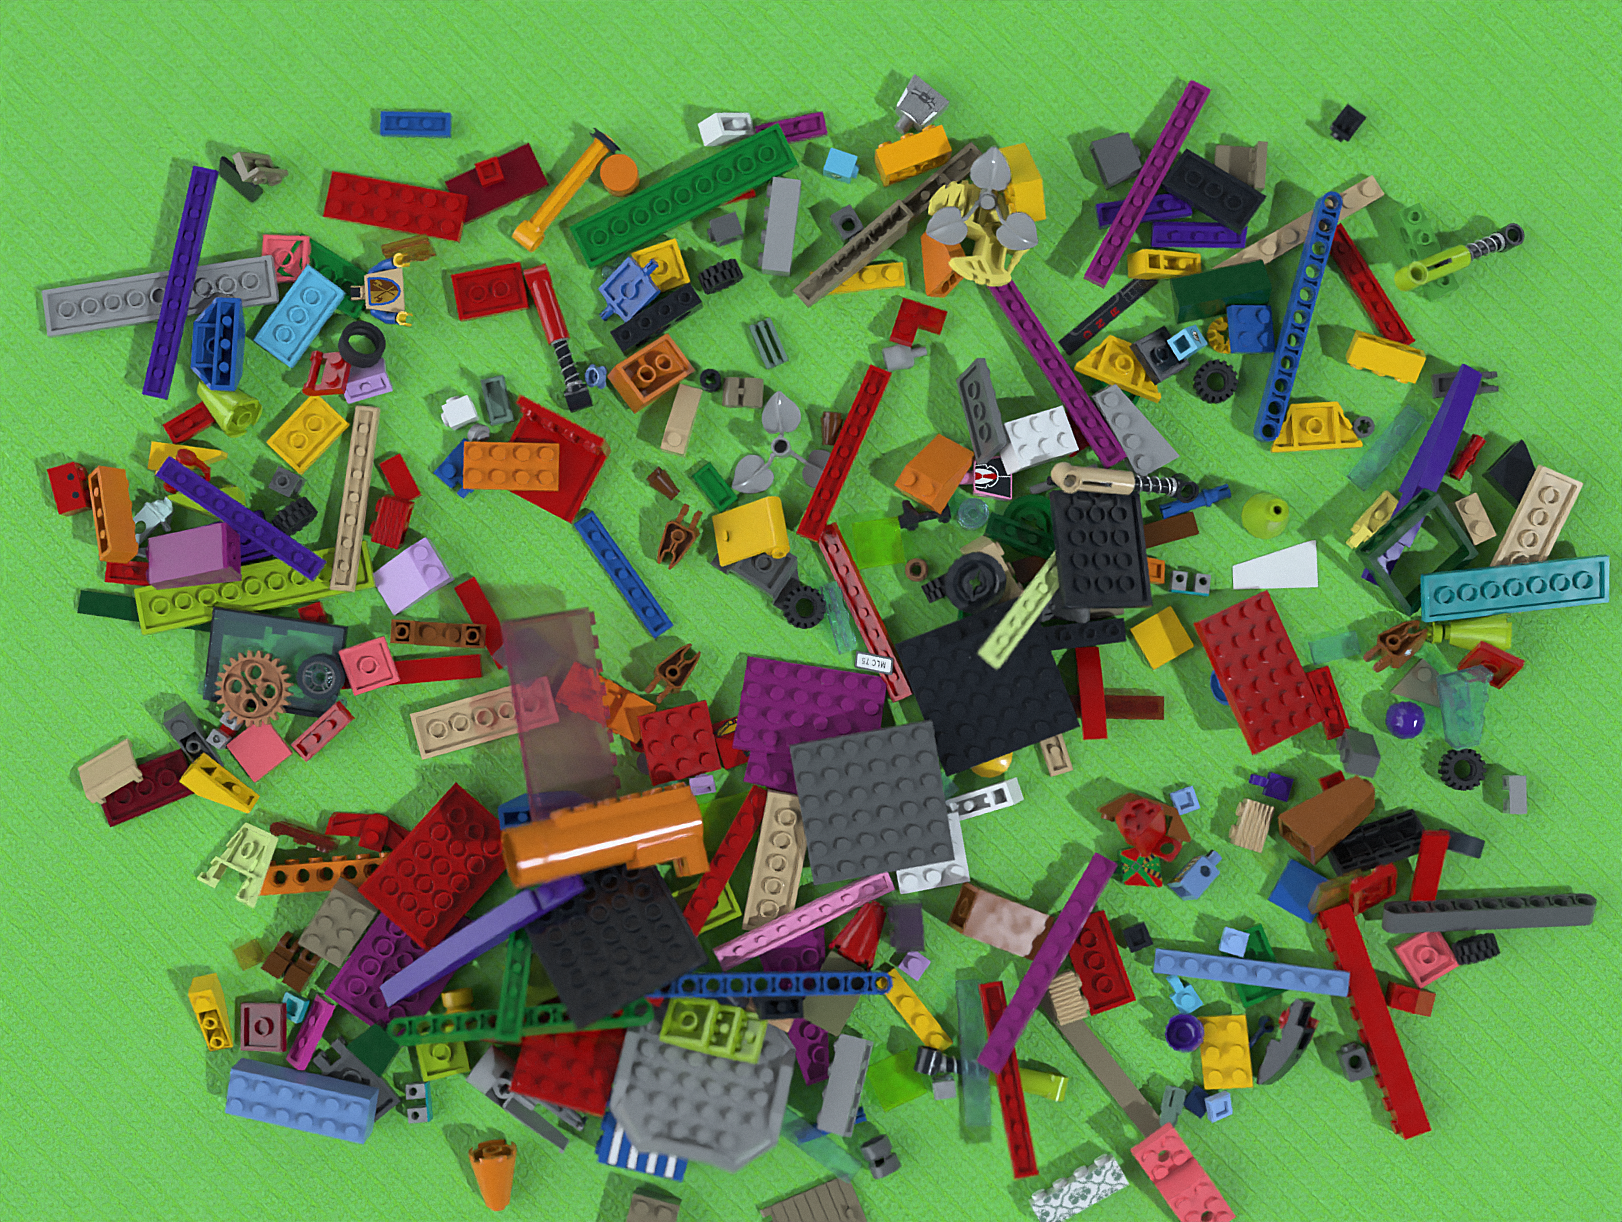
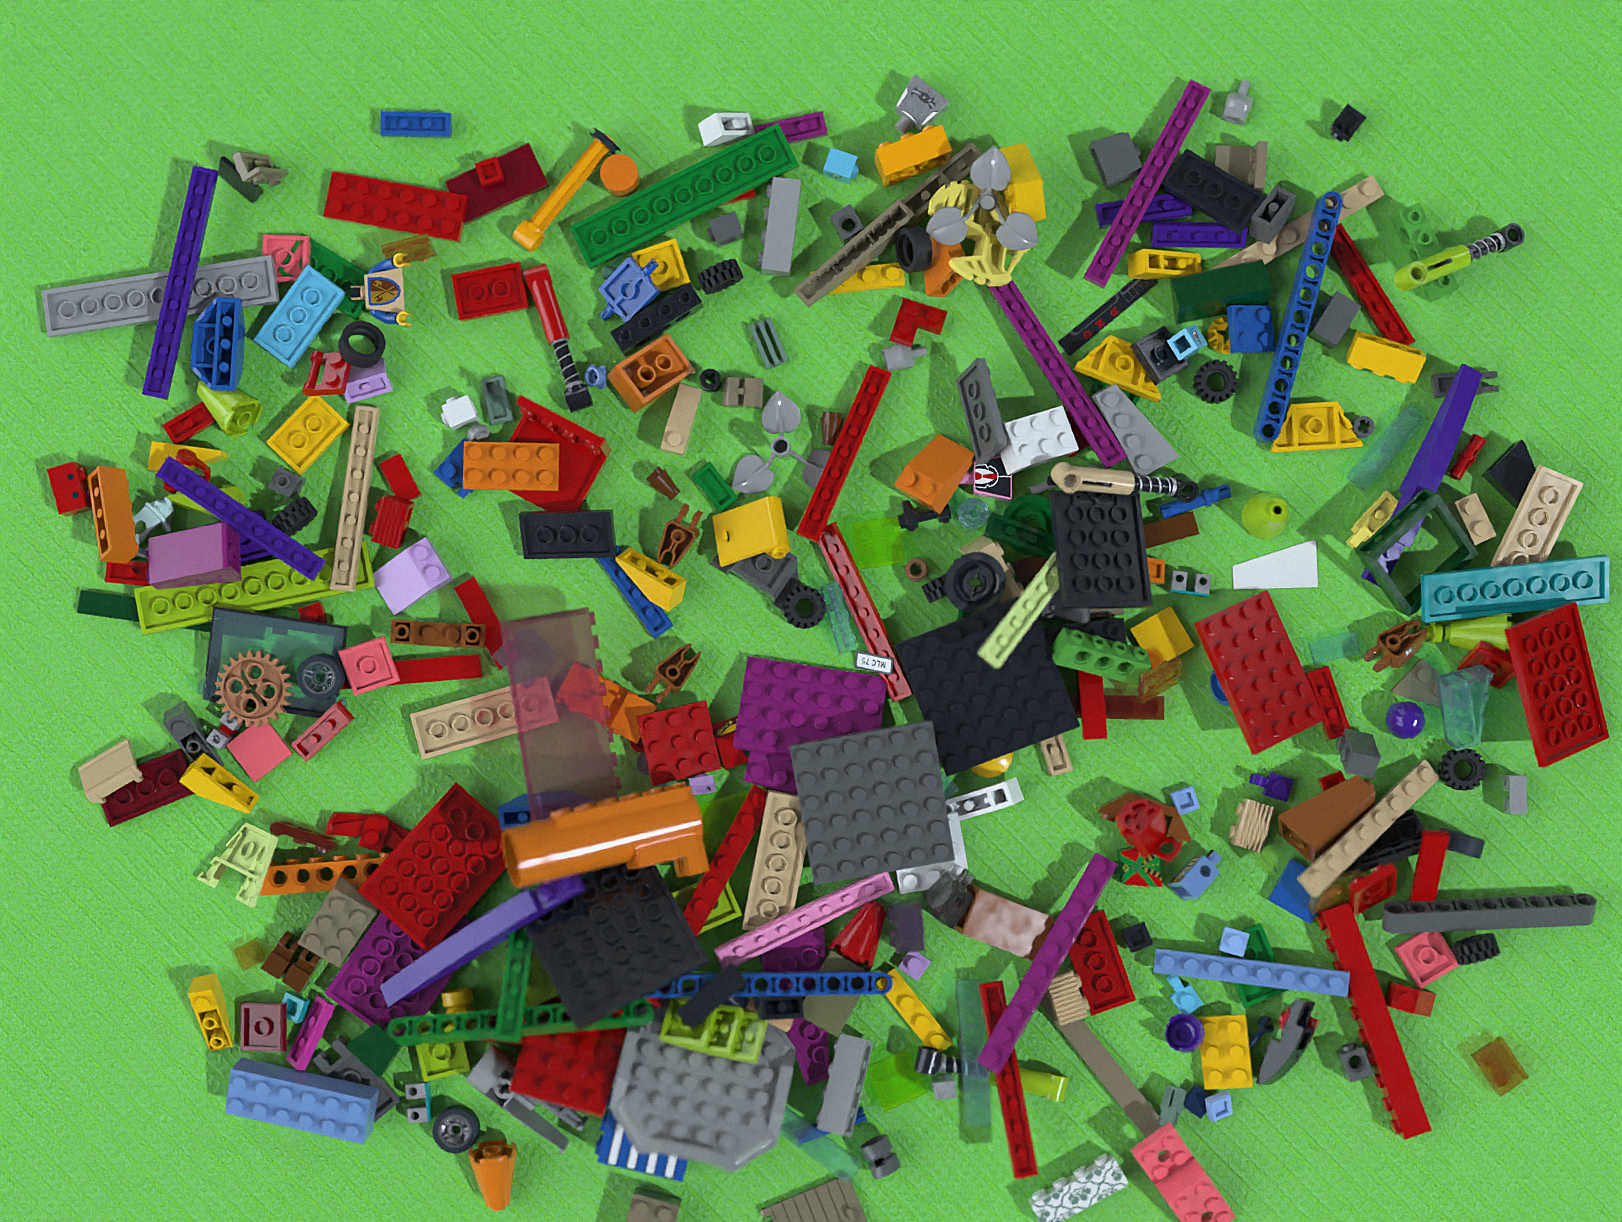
(445, 1135): none -> wheel
(568, 534): none -> black plate
(653, 579): none -> yellow slope
(711, 996): none -> black tile
(913, 249): none -> black tyre
(950, 897): none -> clear smoke torso
(1100, 656): none -> bright green brick
(1159, 679): none -> clear orange plate
(1238, 105): none -> light grey piece
(1272, 215): none -> dark grey brick
(1334, 319): none -> dark grey brick
(1368, 828): none -> tan plate
(1499, 1066): none -> clear orange plate
(1557, 684): none -> red plate

